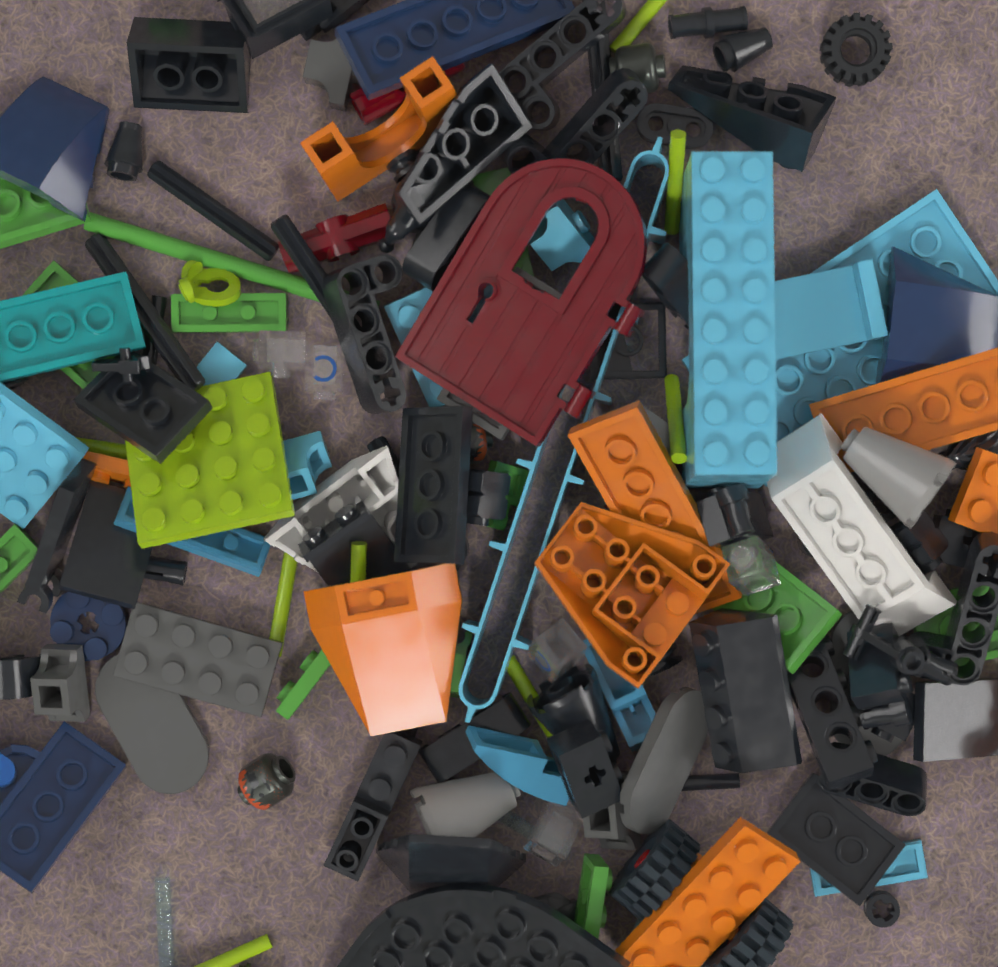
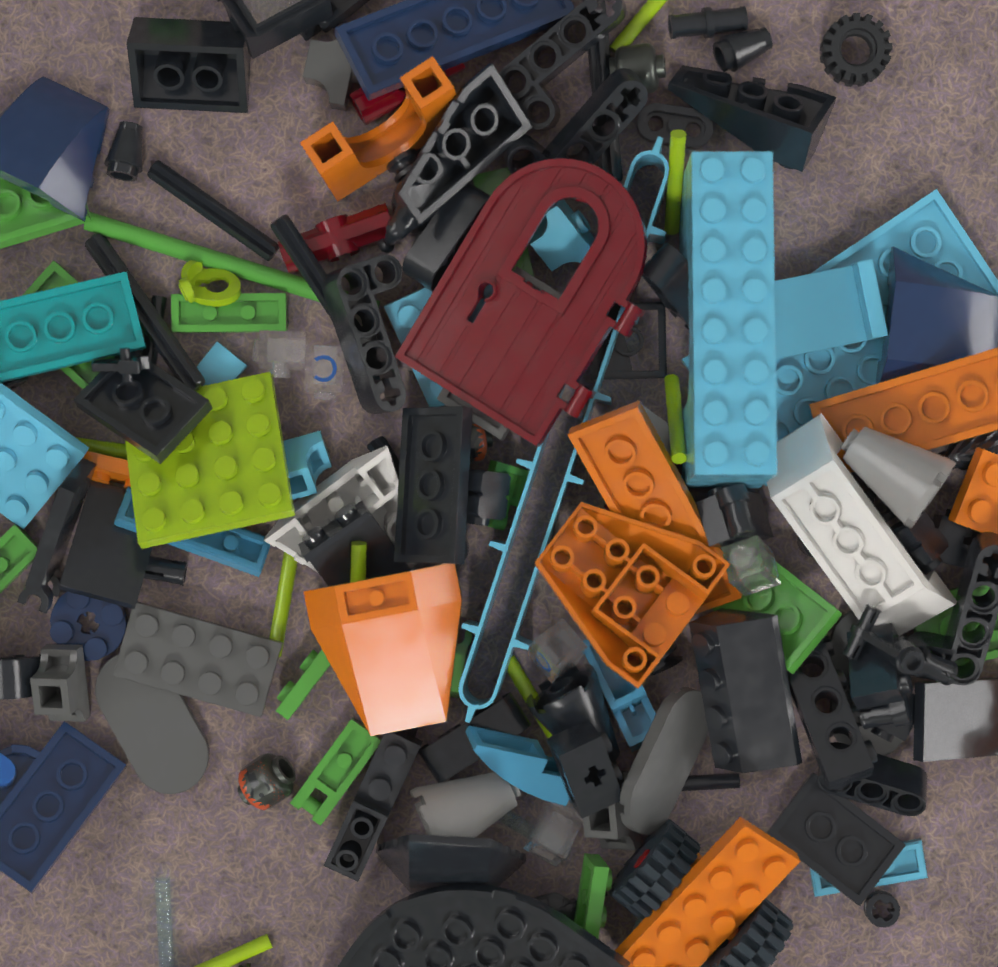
(337, 770): none -> bright green plate

